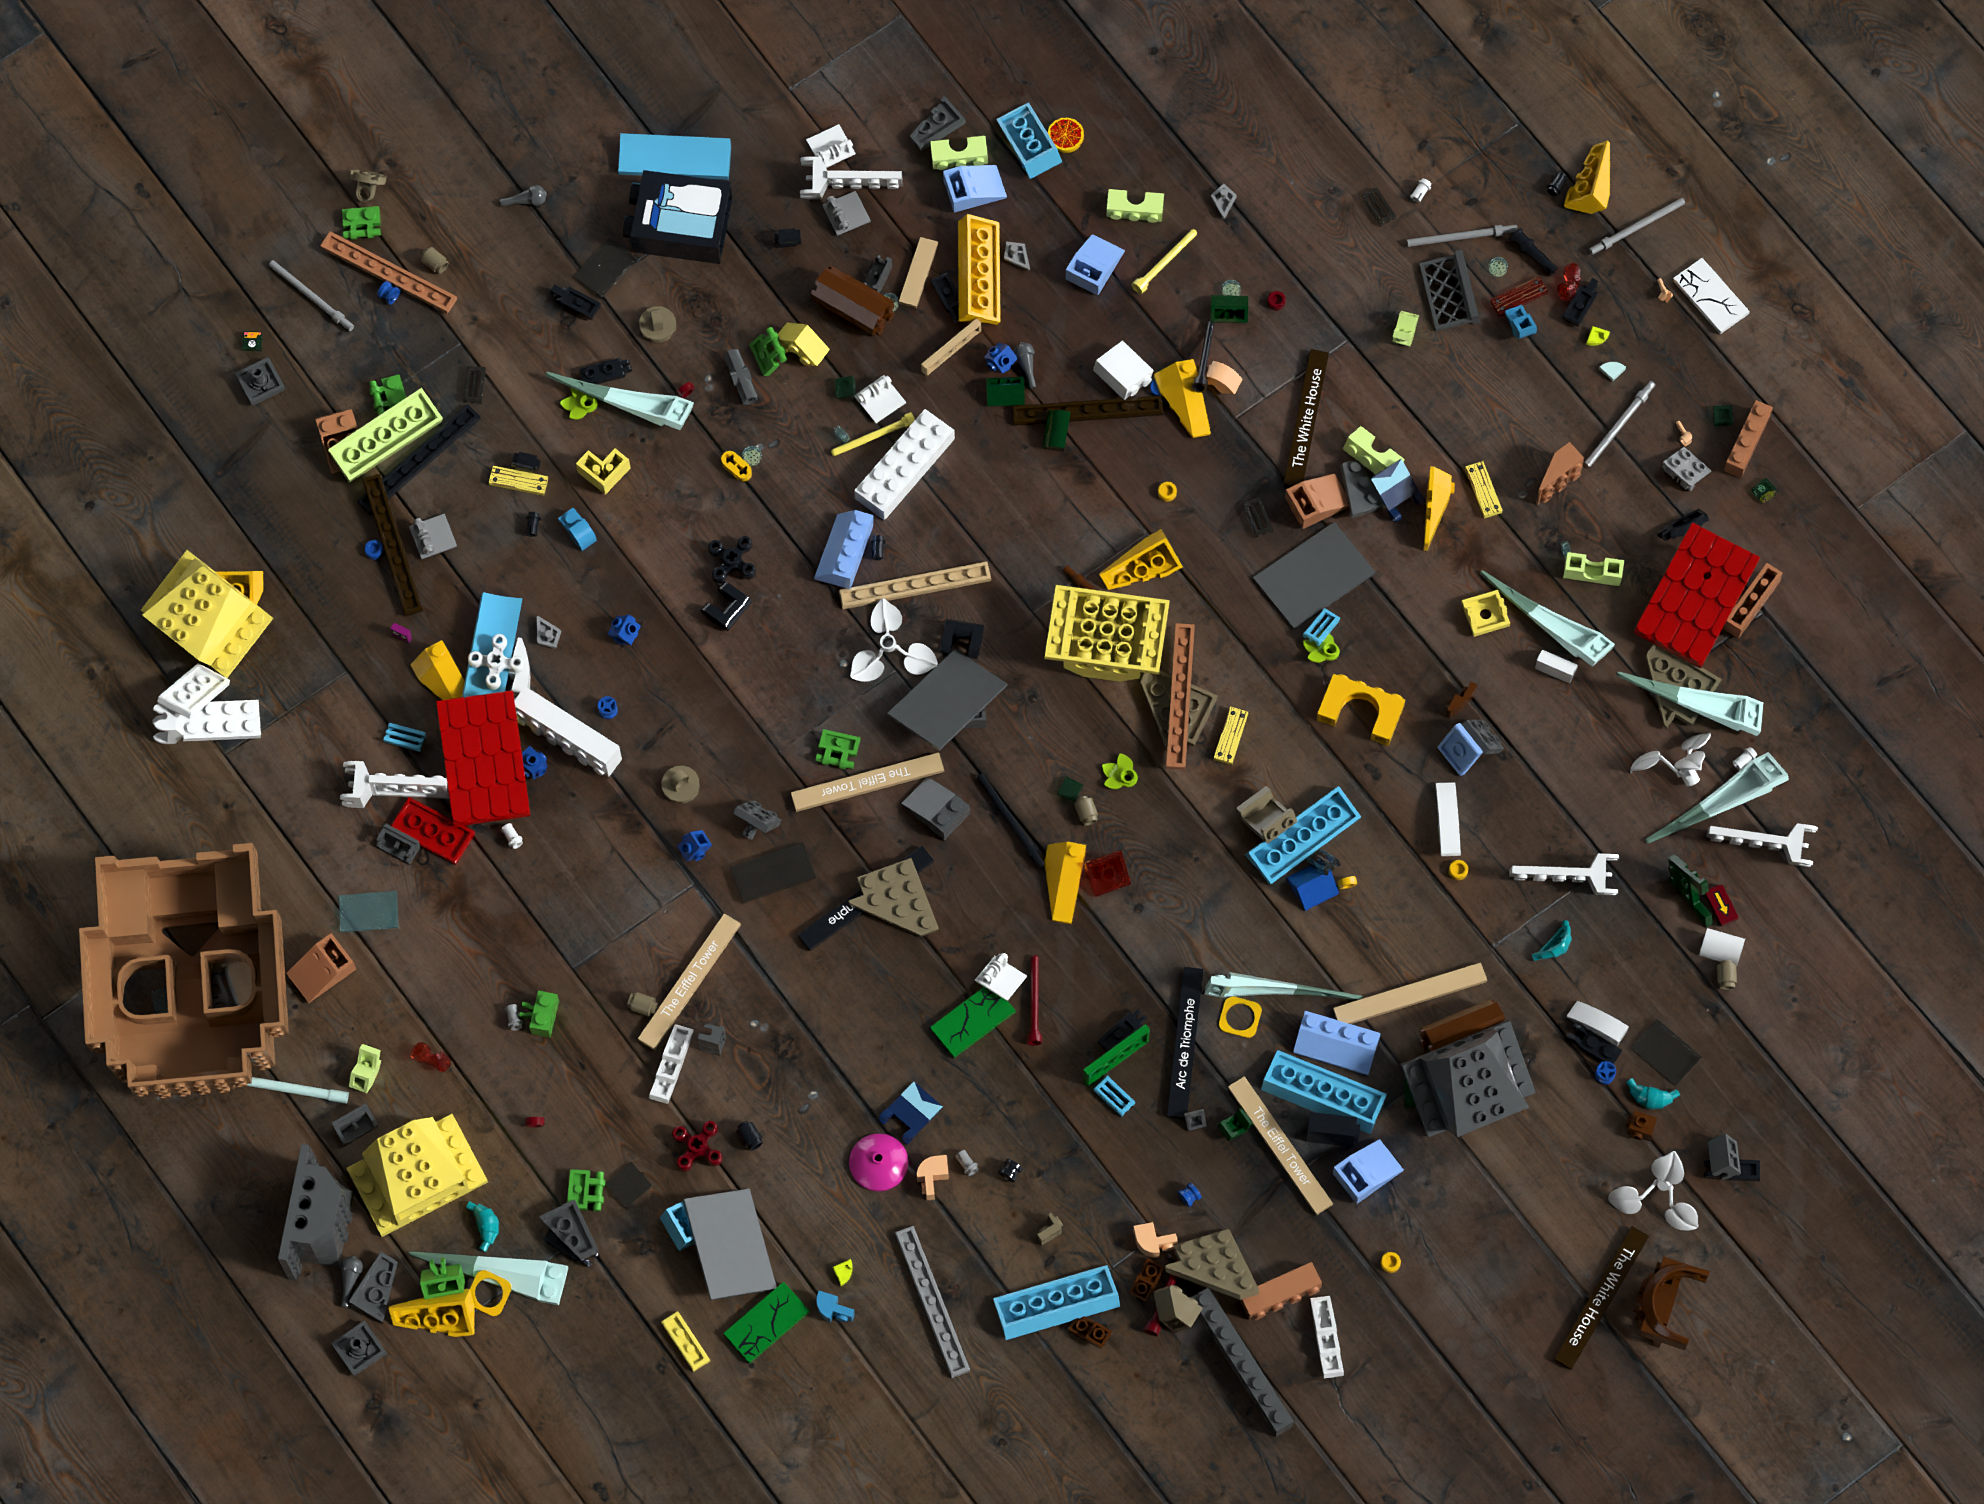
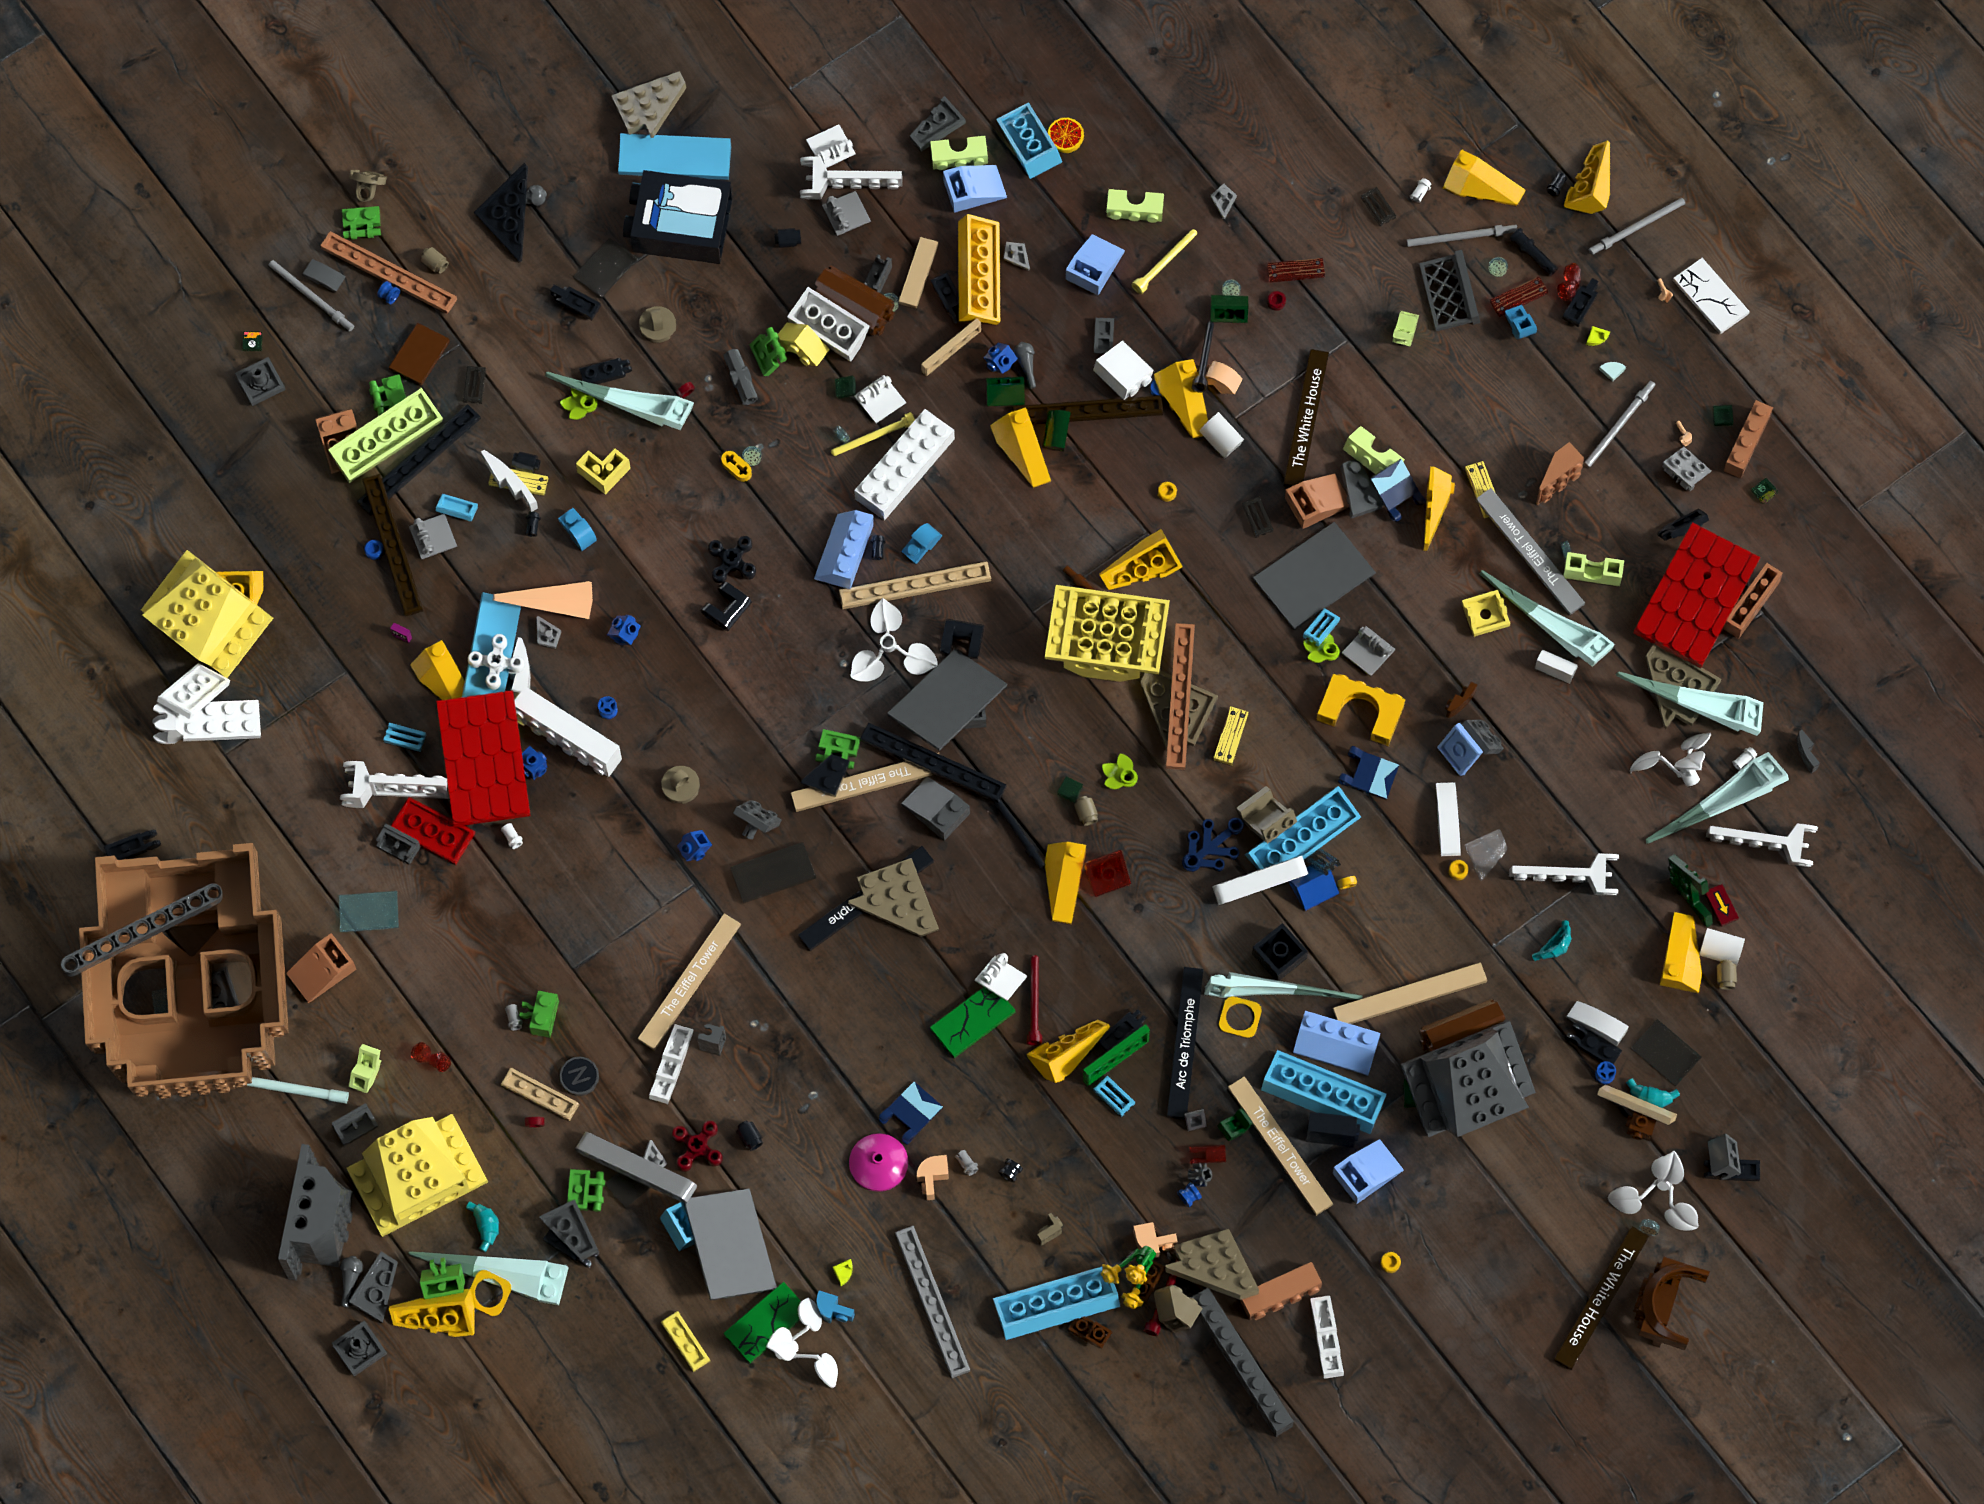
(132, 845): none -> black hinge
(147, 921): none -> dark grey beam
(324, 275): none -> dark grey slope
(419, 354): none -> reddish brown tile
(456, 507): none -> medium azure tile
(505, 212): none -> black tile
(506, 477): none -> white slope
(540, 1094): none -> tan tile
(566, 599): none -> light nougat wedge
(579, 1076): none -> black tile
(636, 1167): none -> light grey beam
(642, 1004): dark tan brick -> none
(649, 103): none -> dark tan wing
(652, 1154): none -> light grey piece
(785, 1347): none -> white plant
(828, 775): none -> black wing
(831, 323): none -> white slope
(922, 540): none -> dark azure brick
(933, 762): none -> black tile
(1018, 440): none -> yellow wedge
(1063, 1056): none -> yellow wedge
(1103, 335): none -> dark grey slope
(1134, 1274): none -> yellow plant
(1199, 1174): none -> dark grey gear
(1211, 847): none -> dark blue plant
(1214, 1154): none -> clear red hinge
(1221, 435): none -> white brick
(1260, 880): none -> white beam
(1279, 952): none -> black brick
(1296, 270): none -> clear red tile
(1368, 650): none -> light grey hinge
(1372, 774): none -> dark blue flag
(1477, 179): none -> yellow wedge
(1486, 852): none -> clear slope
(1530, 551): none -> light grey tile
(1637, 1104): none -> tan tile
(1649, 1227): none -> clear light blue tile
(1682, 958): none -> yellow wedge
(1805, 746): none -> dark grey slope

